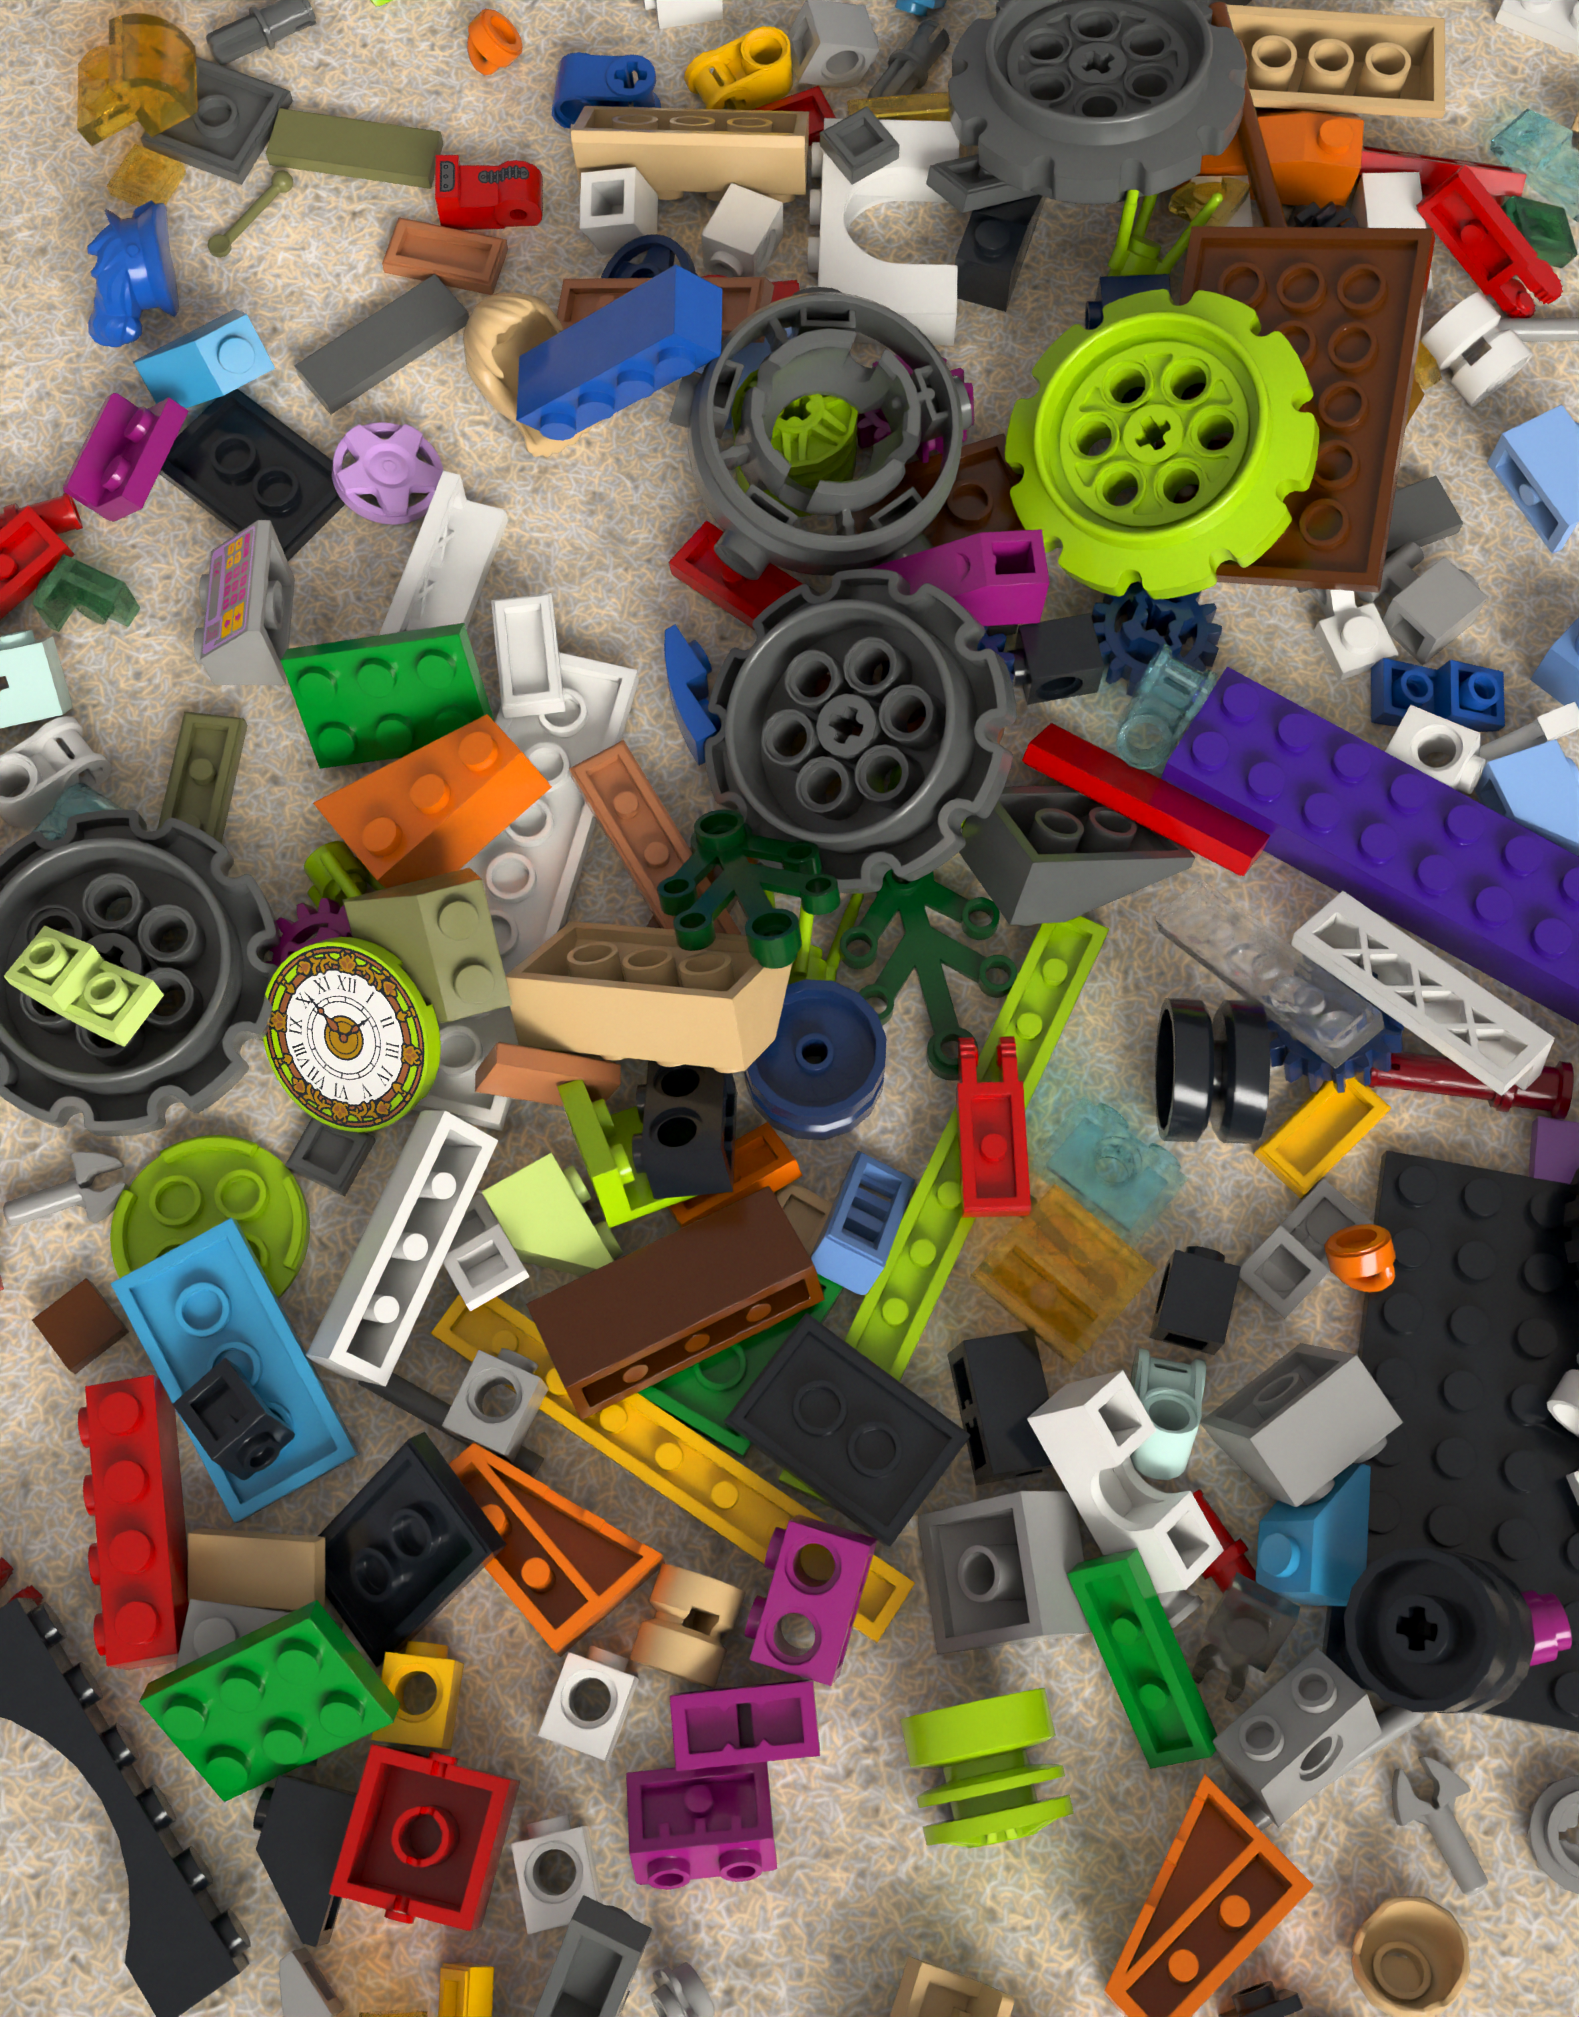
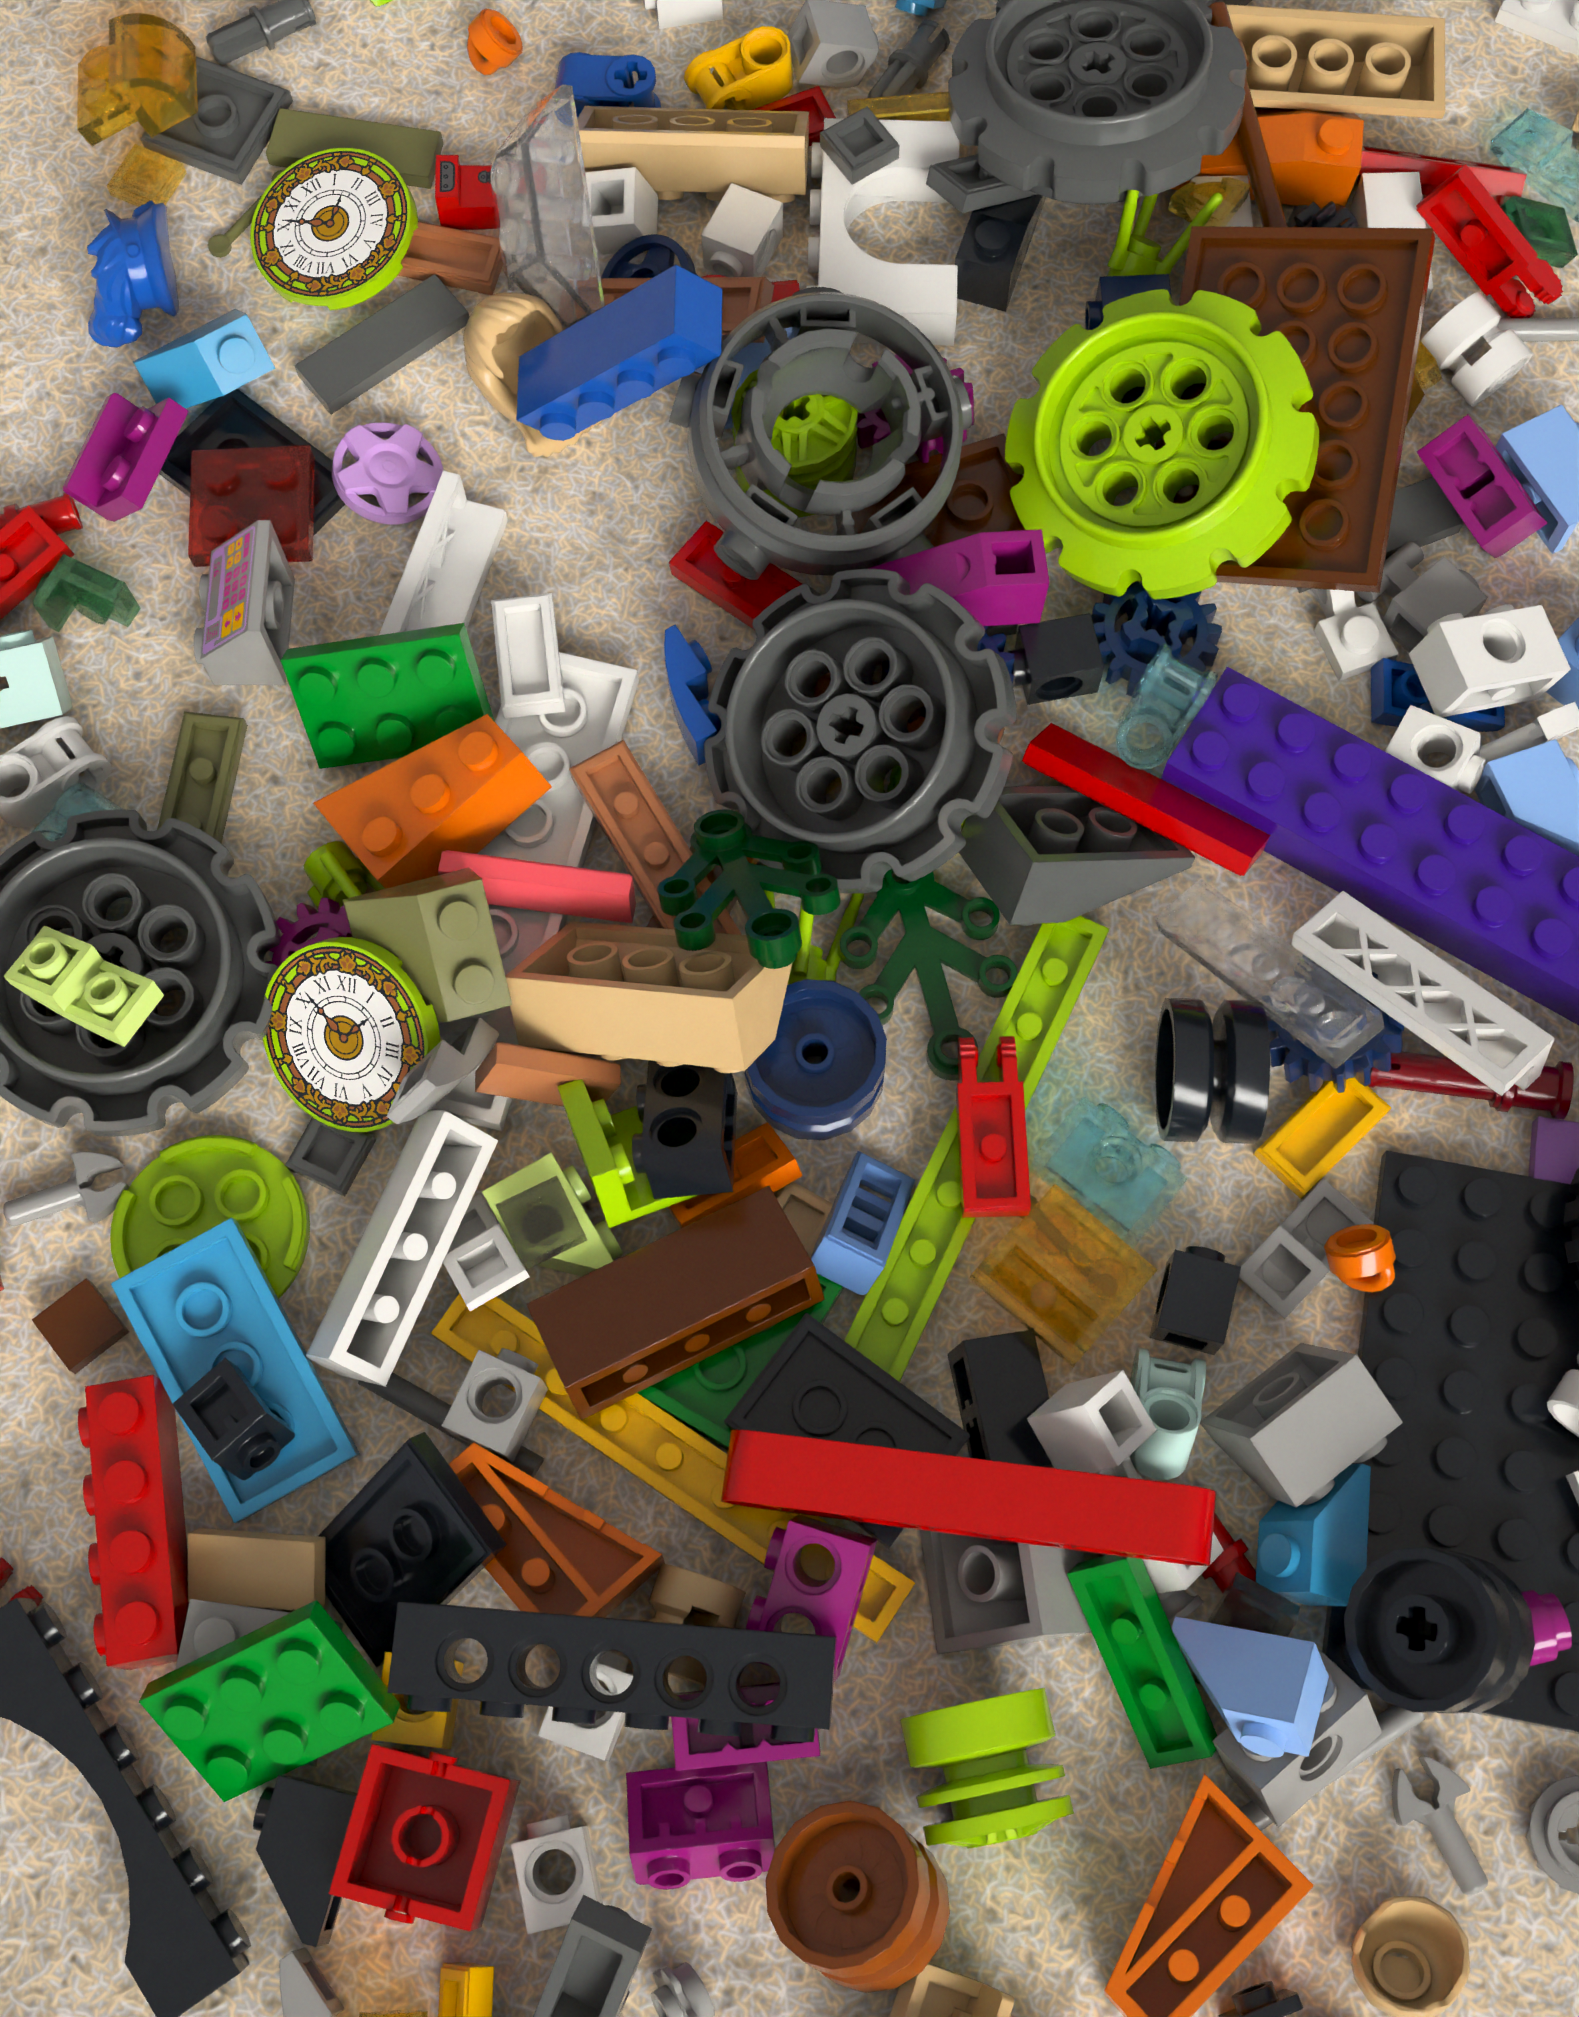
(249, 485): none -> clear red plate
(333, 228): none -> tile
(431, 1633): none -> black brick
(441, 1072): none -> light grey slope
(541, 1222): none -> clear smoke plate
(547, 211): none -> clear wedge
(548, 886): none -> coral tile
(857, 1897): none -> dark orange wheel
(971, 1497): none -> red beam
(1259, 1683): none -> light blue slope
(1481, 487): none -> magenta brick
(1488, 659): none -> white brick

